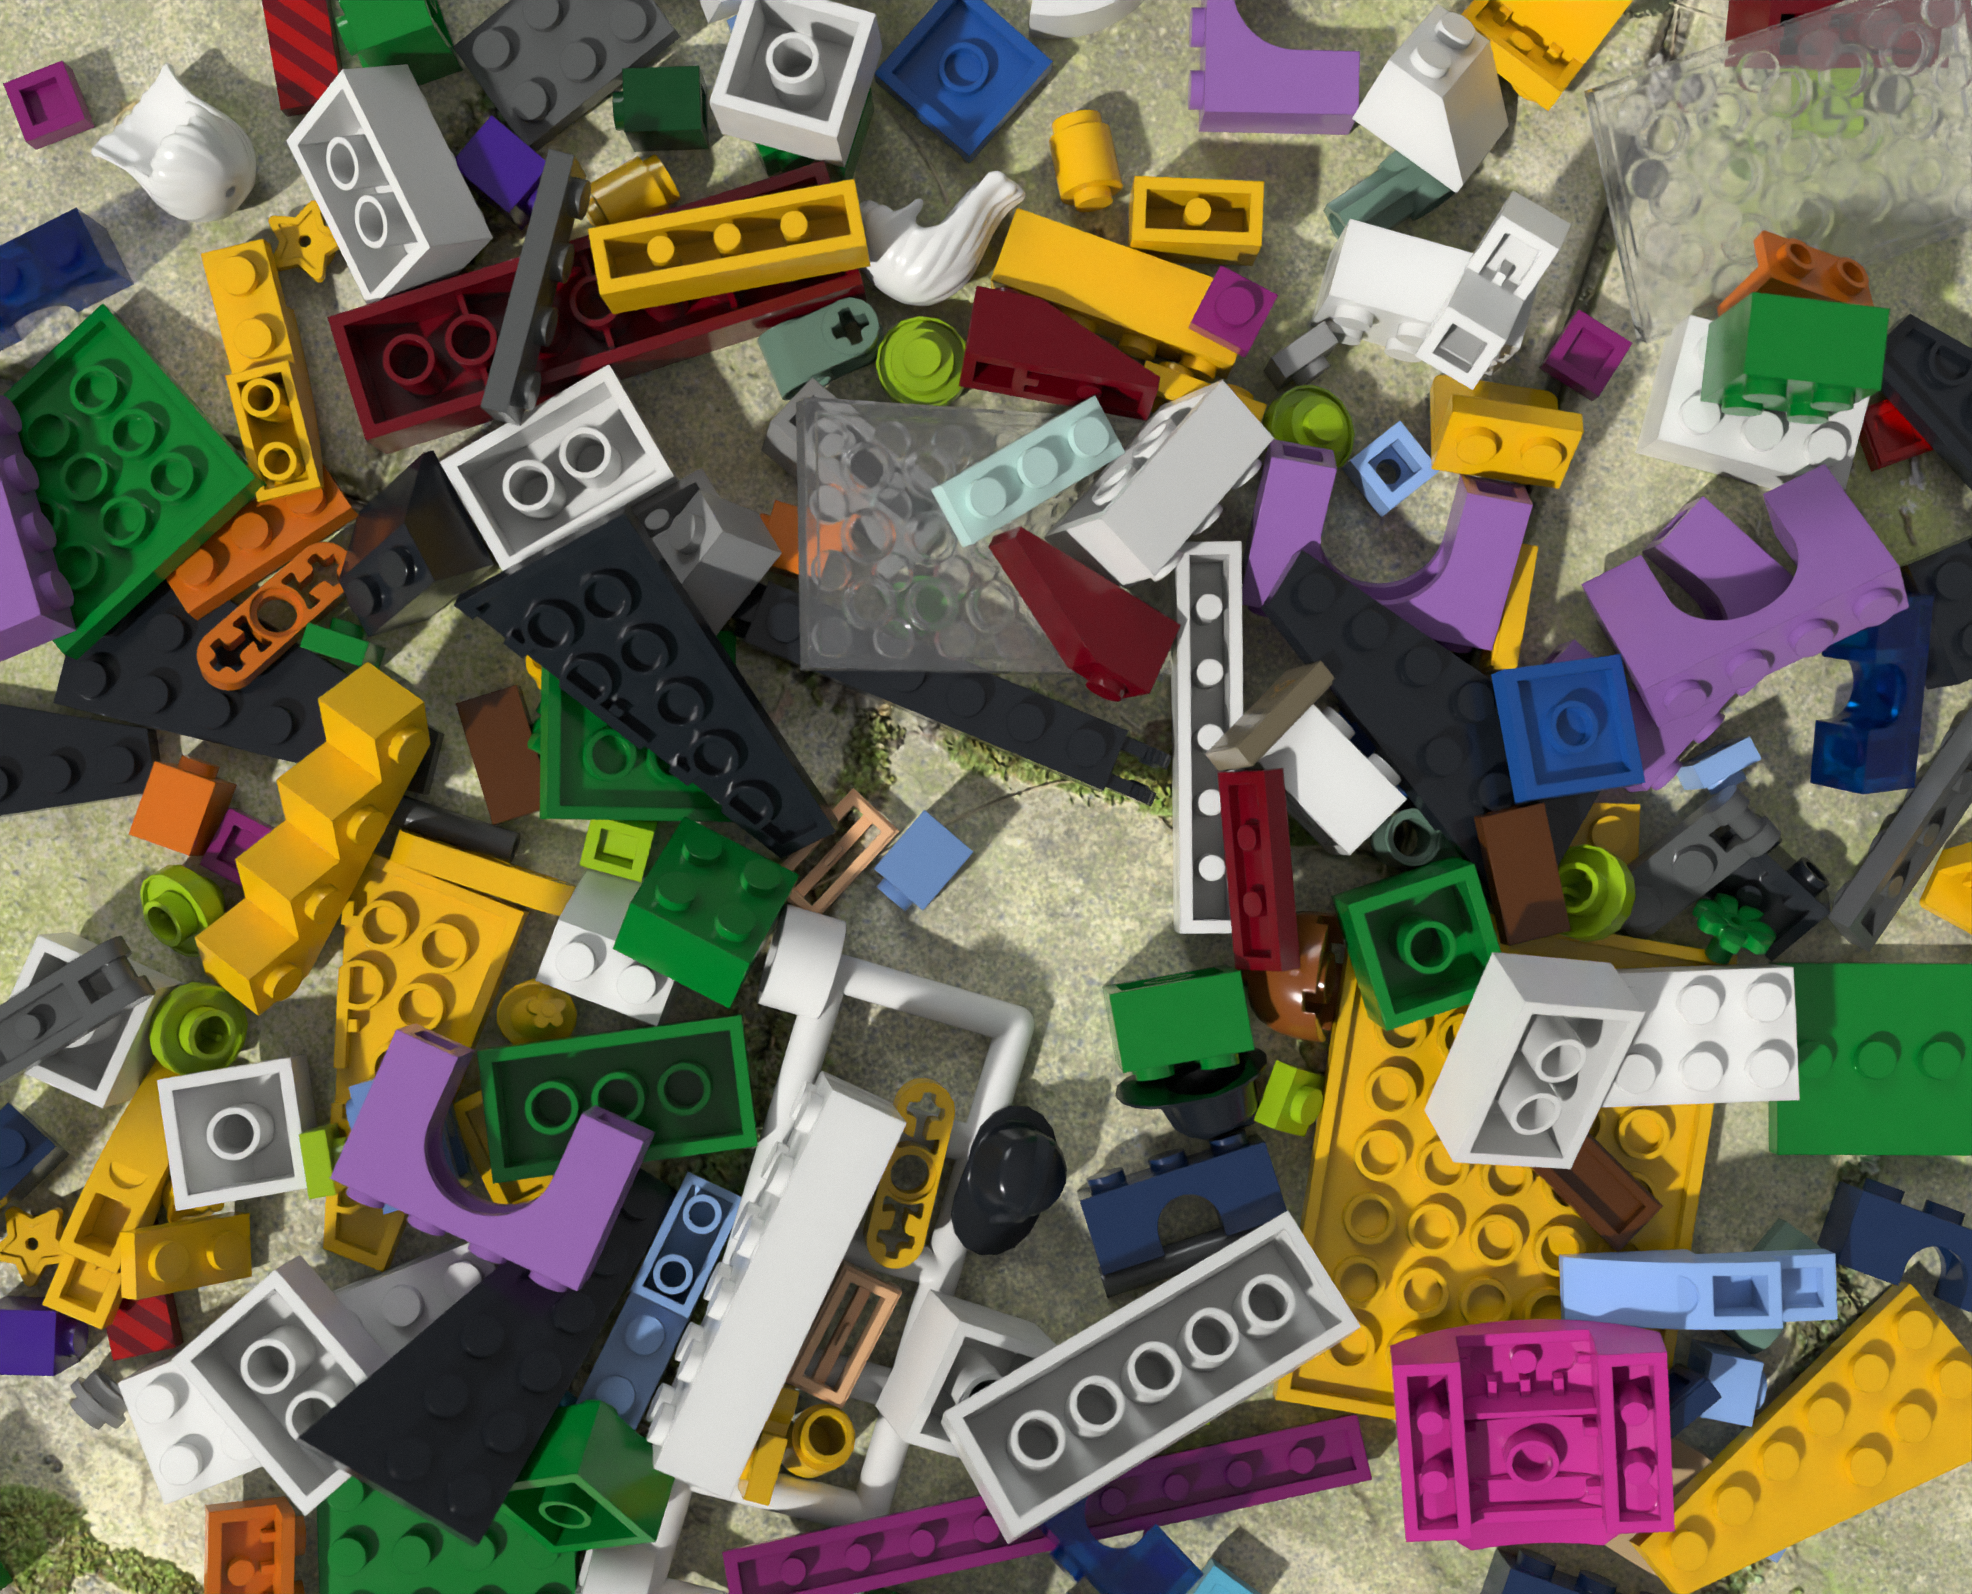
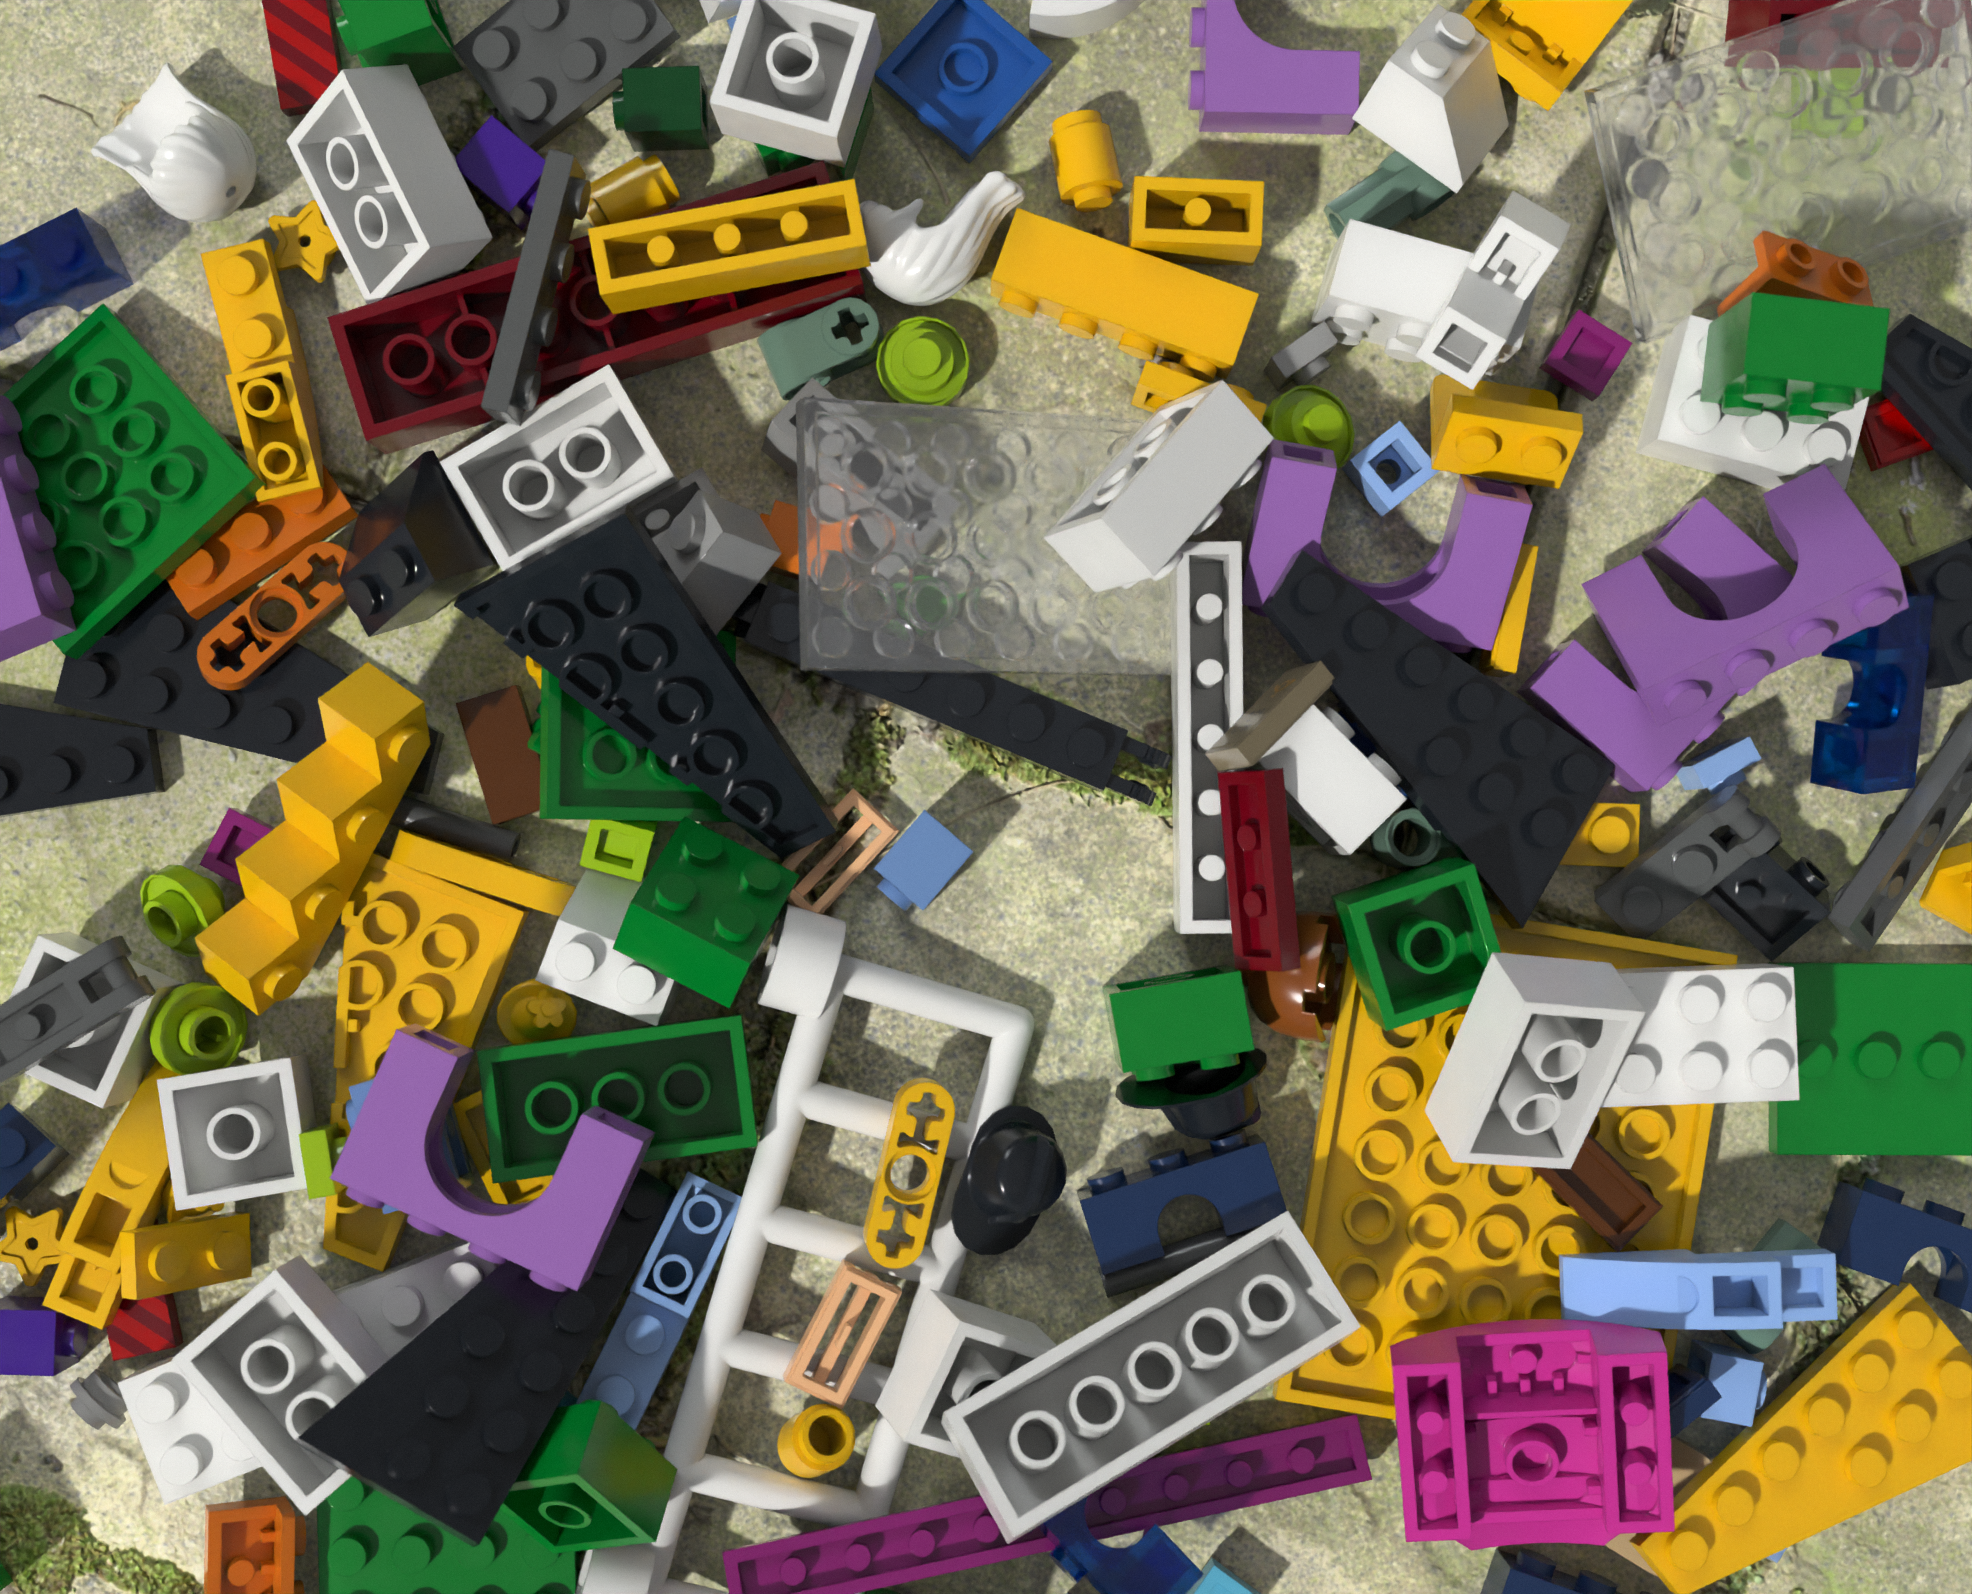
(48, 105): magenta plate -> none
(182, 805): orange brick -> none
(343, 642): green plate -> none
(764, 1463): yellow plate -> none
(773, 1284): white brick -> none
(1028, 471): light aqua plate -> none
(1040, 354): dark red slope -> none
(1088, 619): dark red slope -> none
(1232, 311): magenta plate -> none
(1291, 1099): lime plate -> none
(1522, 873): reddish brown tile -> none
(1567, 728): blue plate -> none
(1595, 892): lime plate -> none
(1732, 928): green plant -> none

